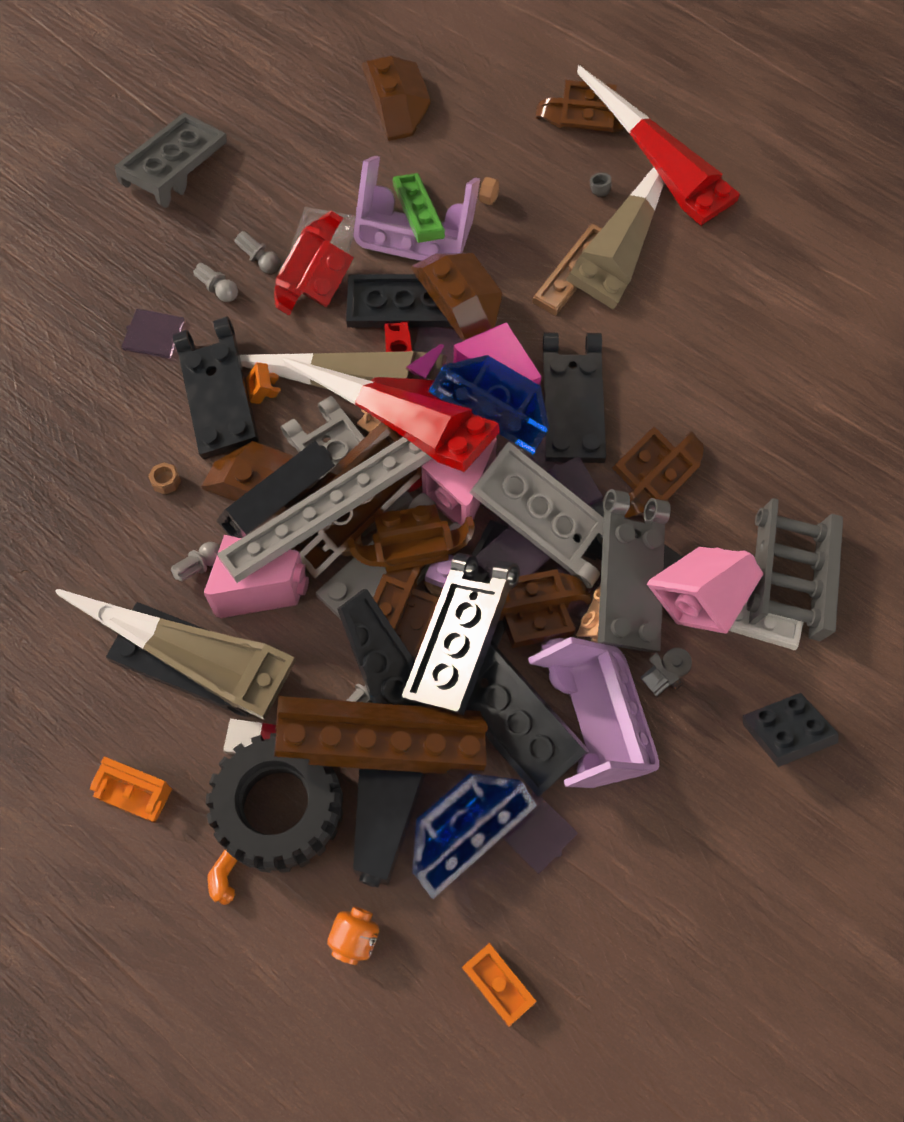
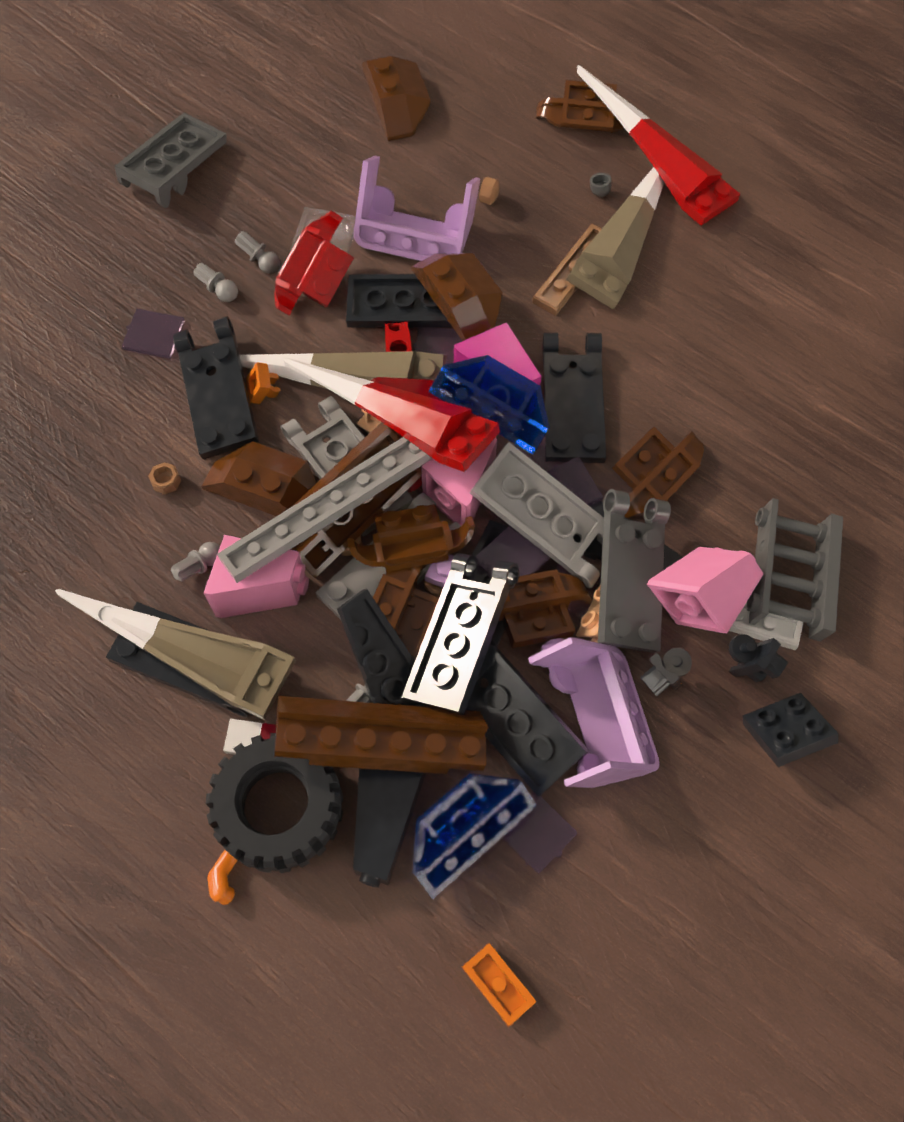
(130, 789): orange hinge -> none
(276, 491): black slope -> none
(353, 936): orange head -> none
(418, 208): bright green tile -> none
(424, 364): magenta piece -> none
(755, 658): none -> black hips

